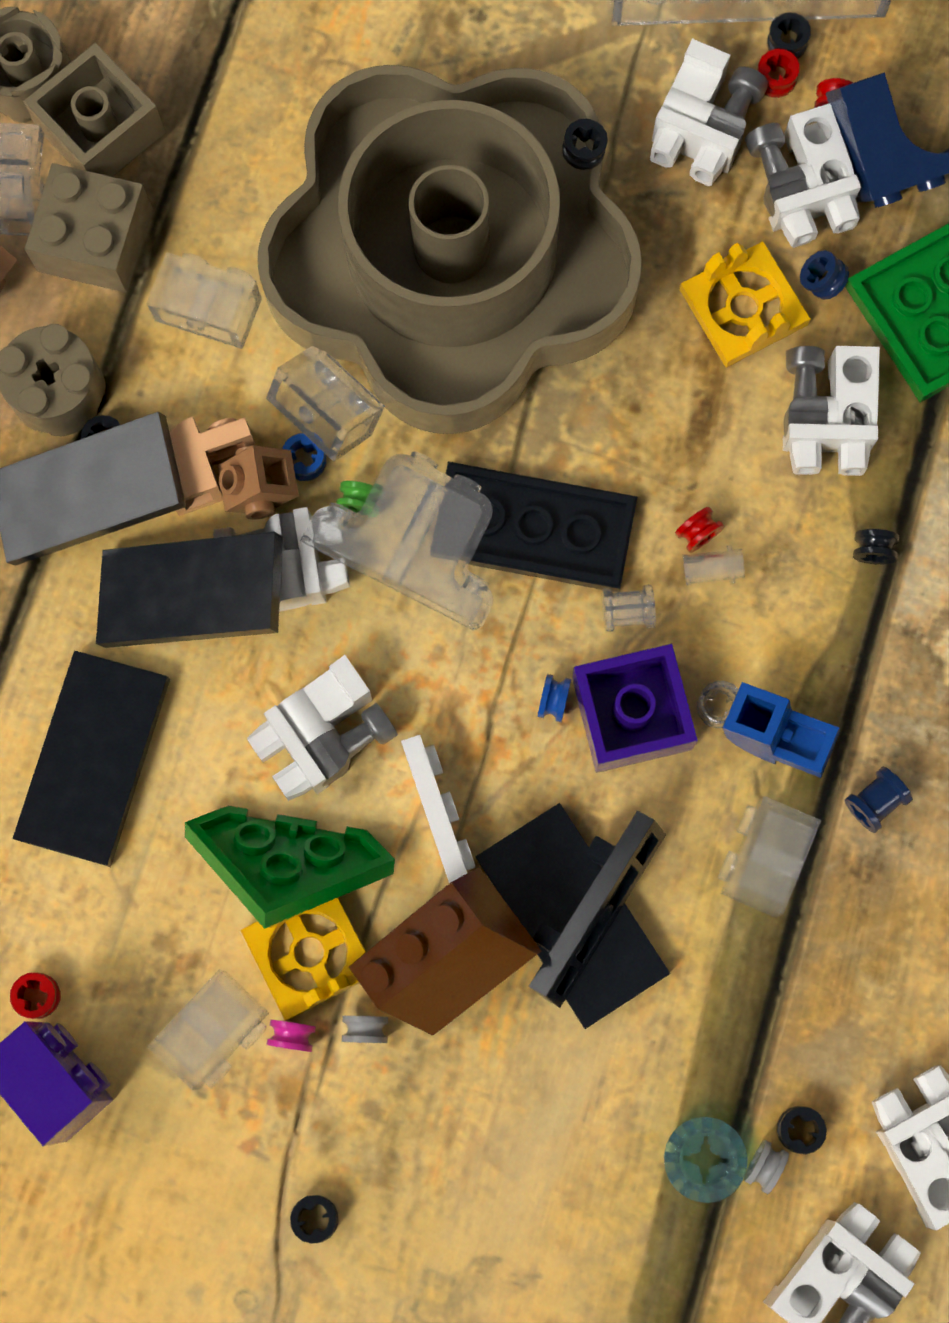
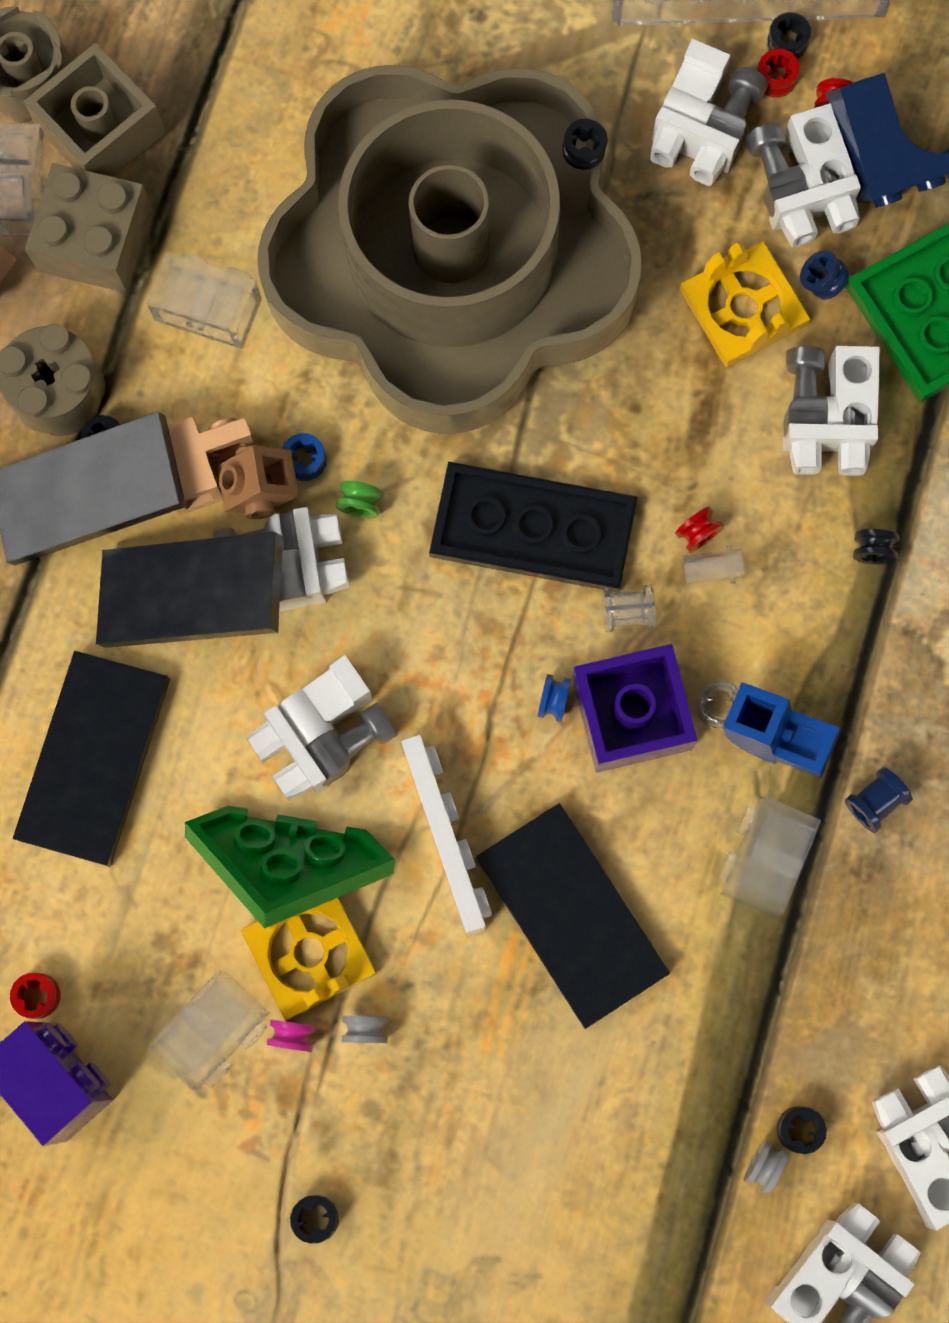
(325, 402): clear brick -> none
(414, 536): clear brick -> none
(446, 955): reddish brown slope -> none
(619, 874): black hinge -> none
(722, 1178): clear light blue gear -> none

